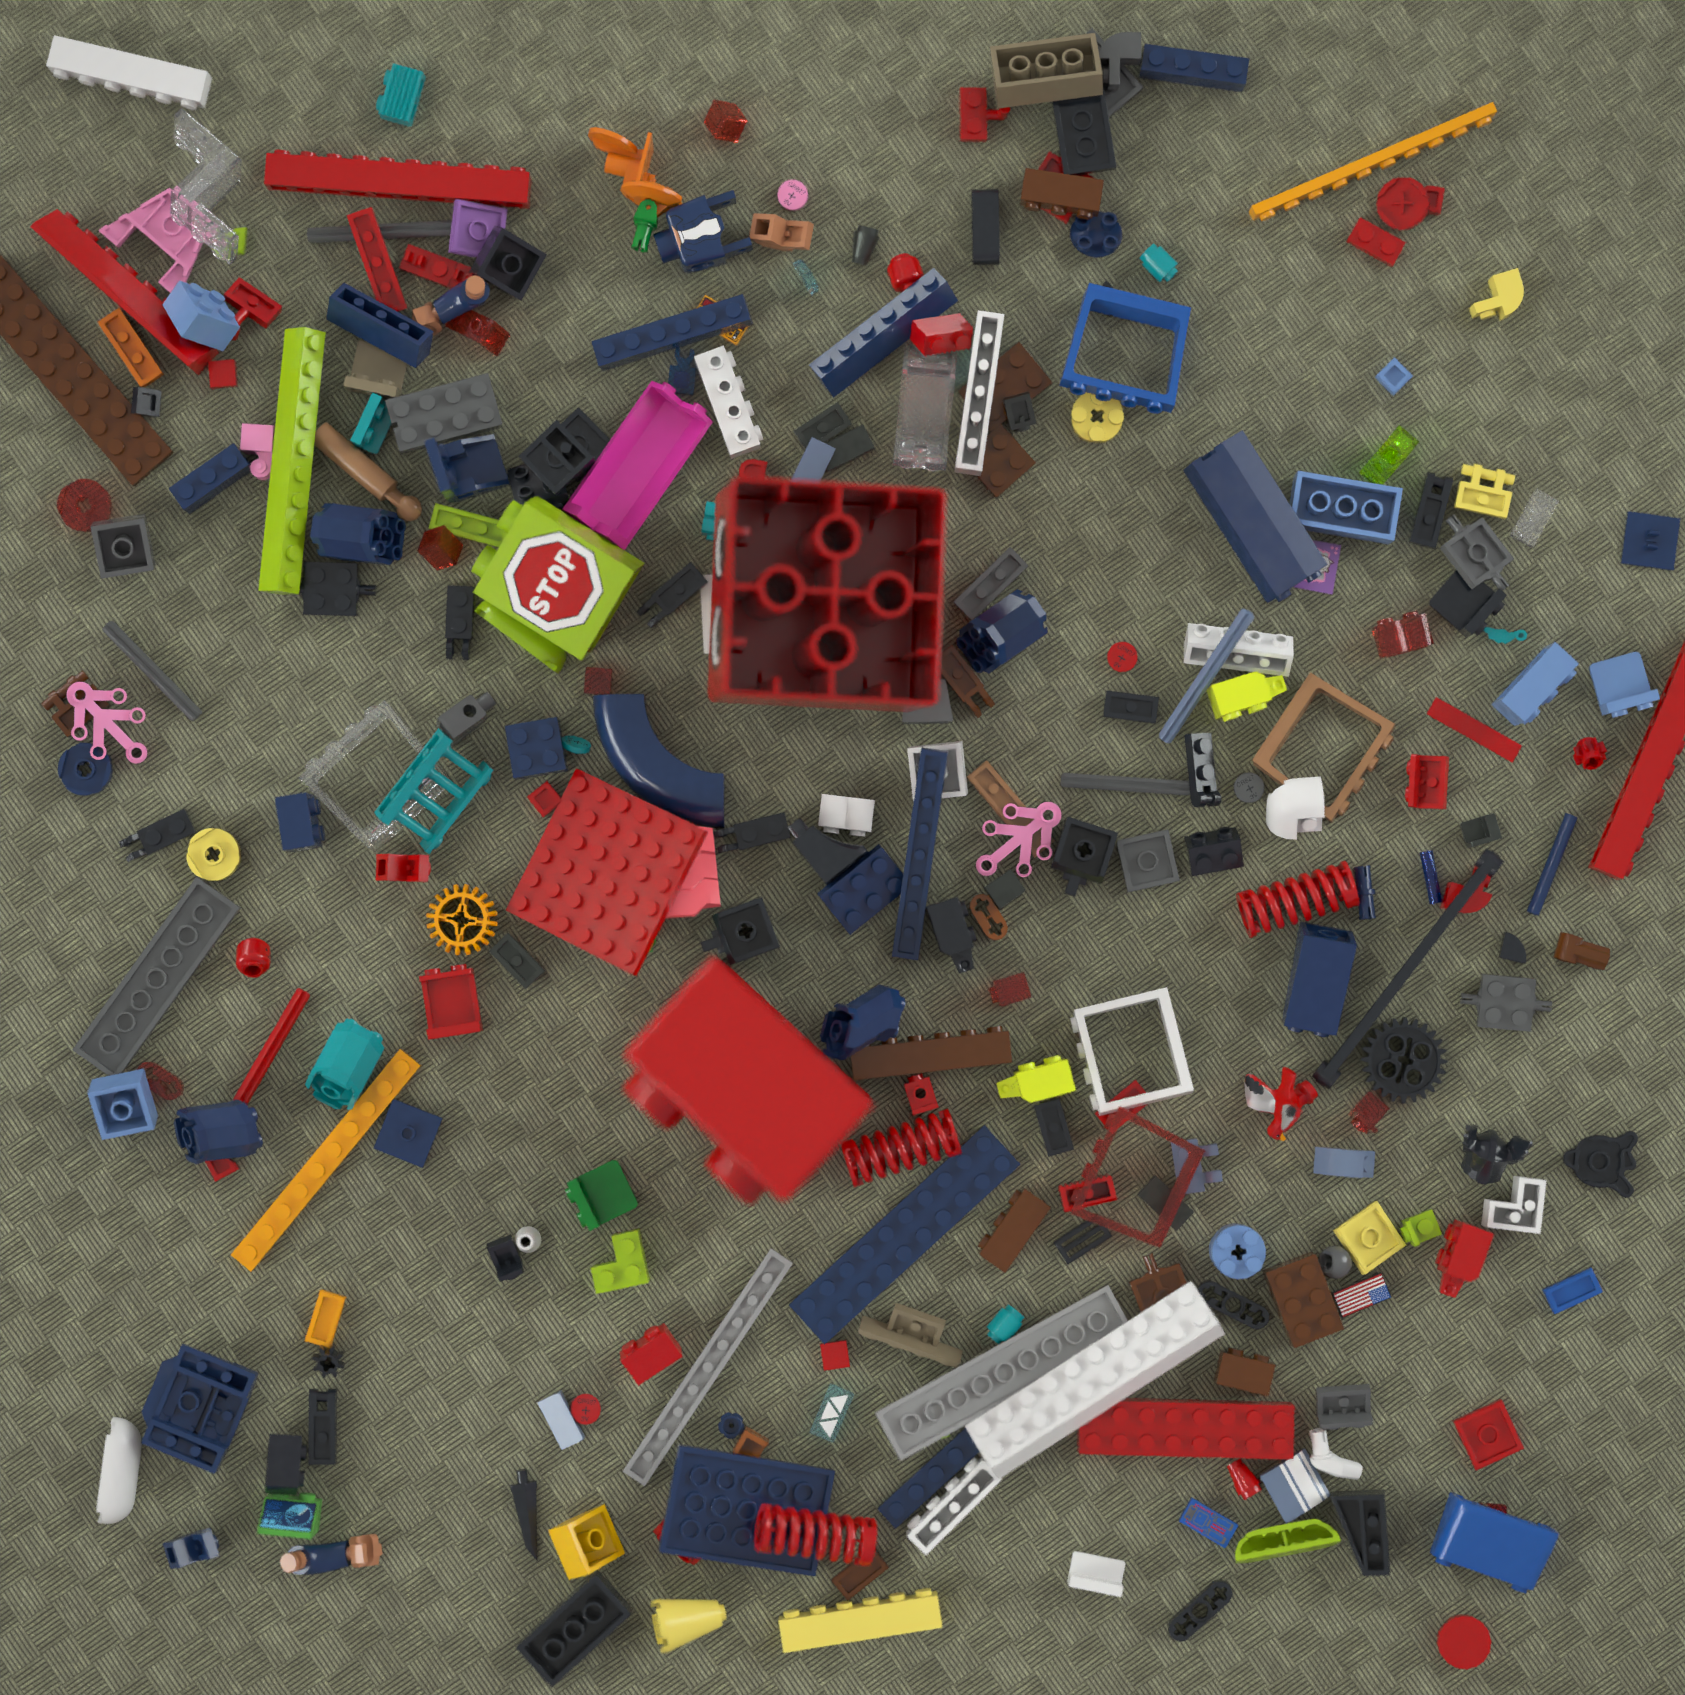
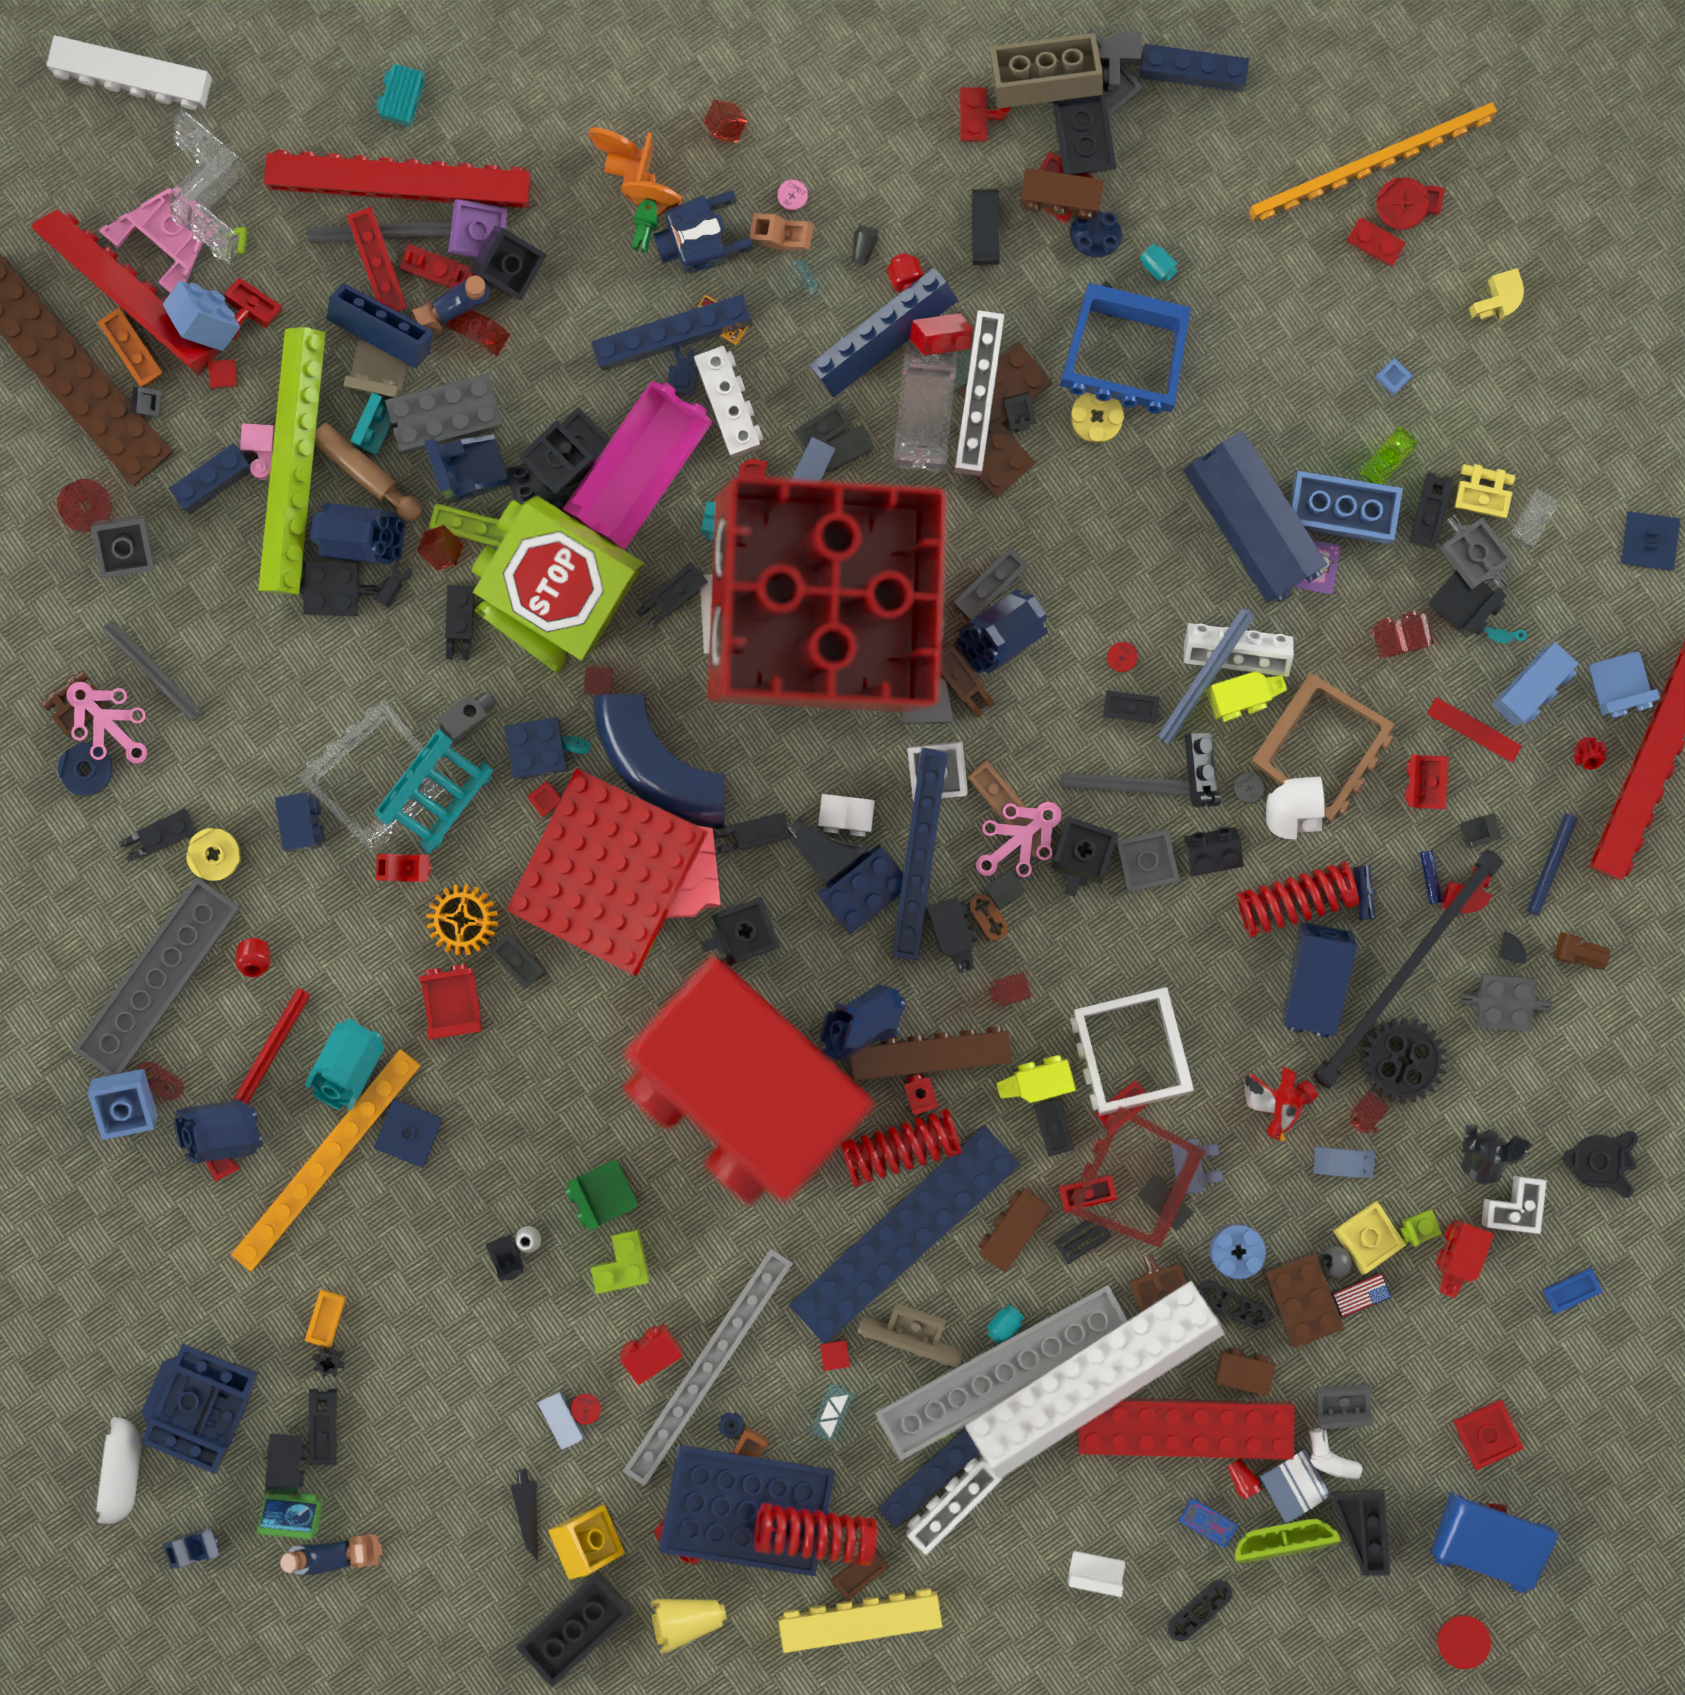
(392, 585): none -> black bar

